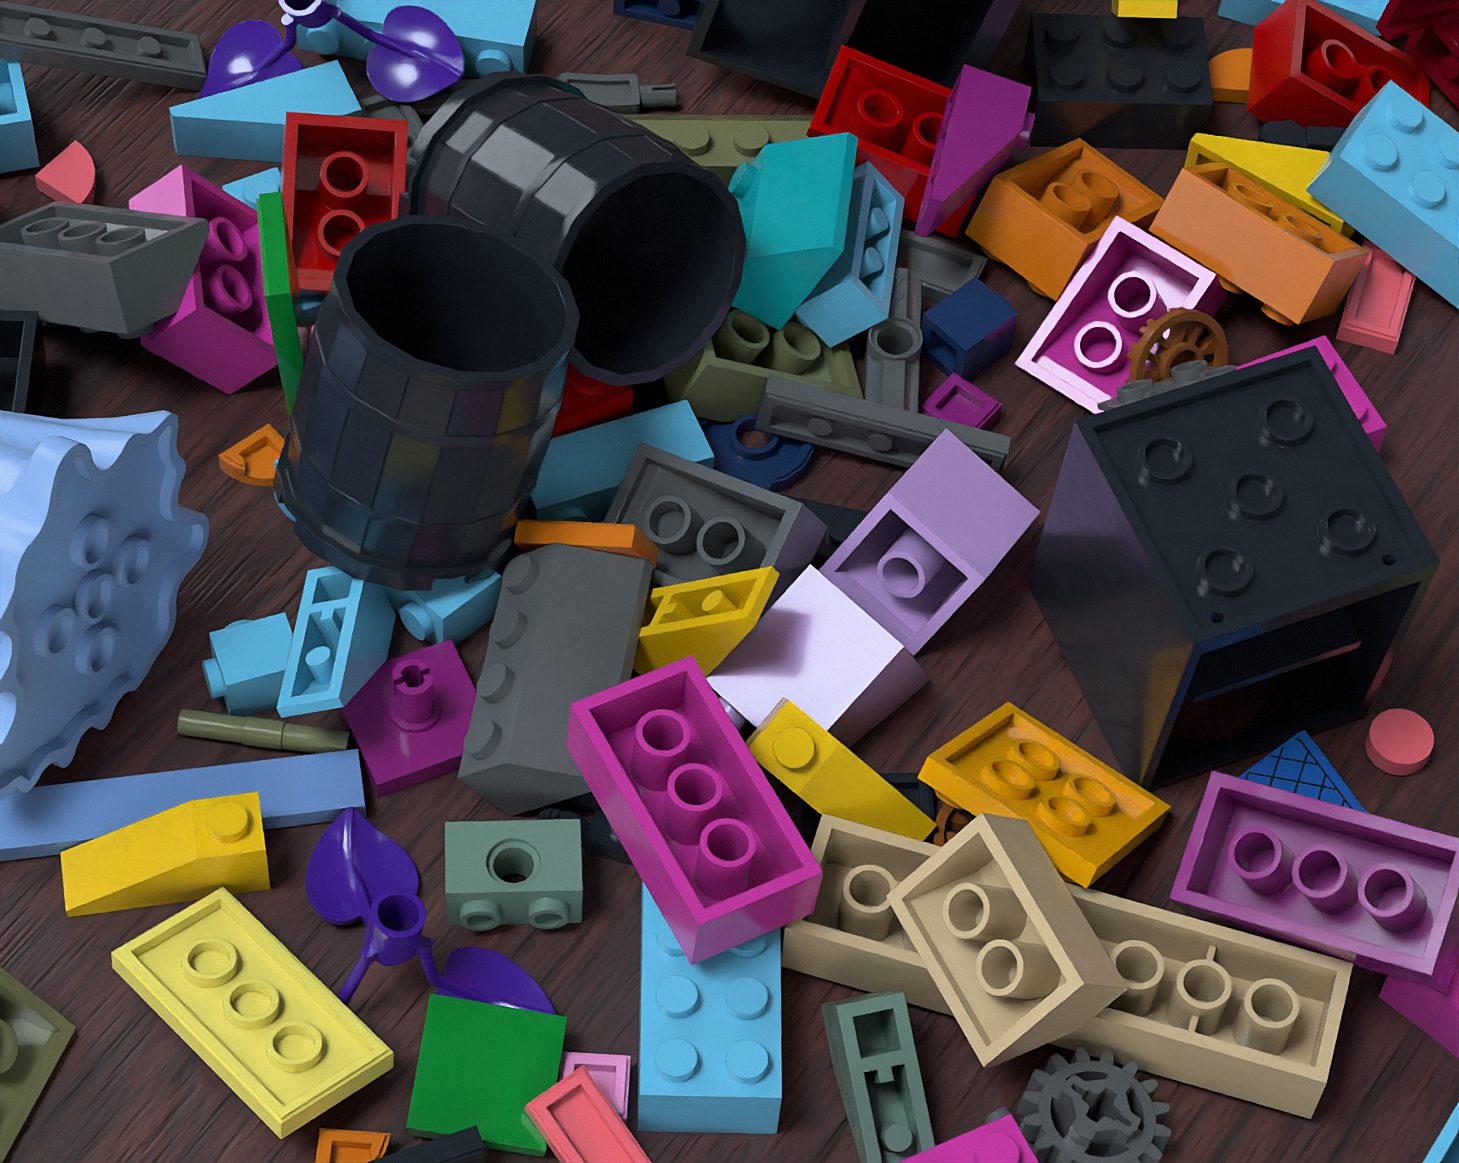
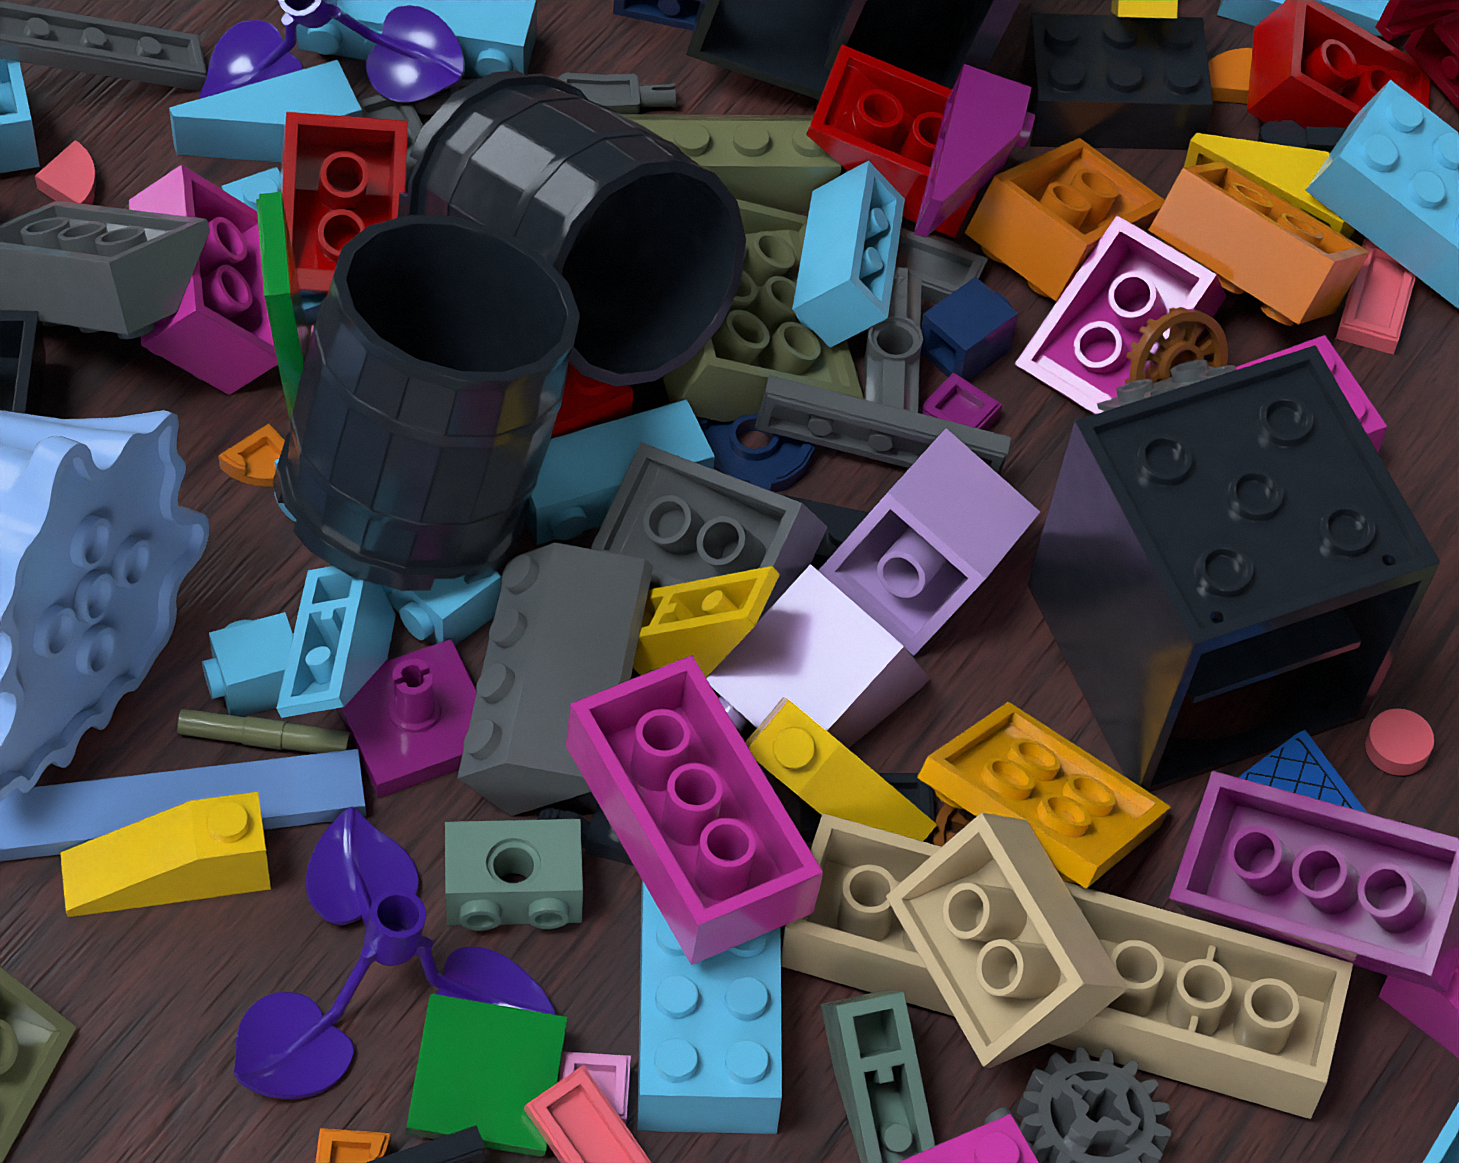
(252, 1012): light yellow tile -> none
(606, 537): orange tile -> none
(793, 221): teal slope -> none

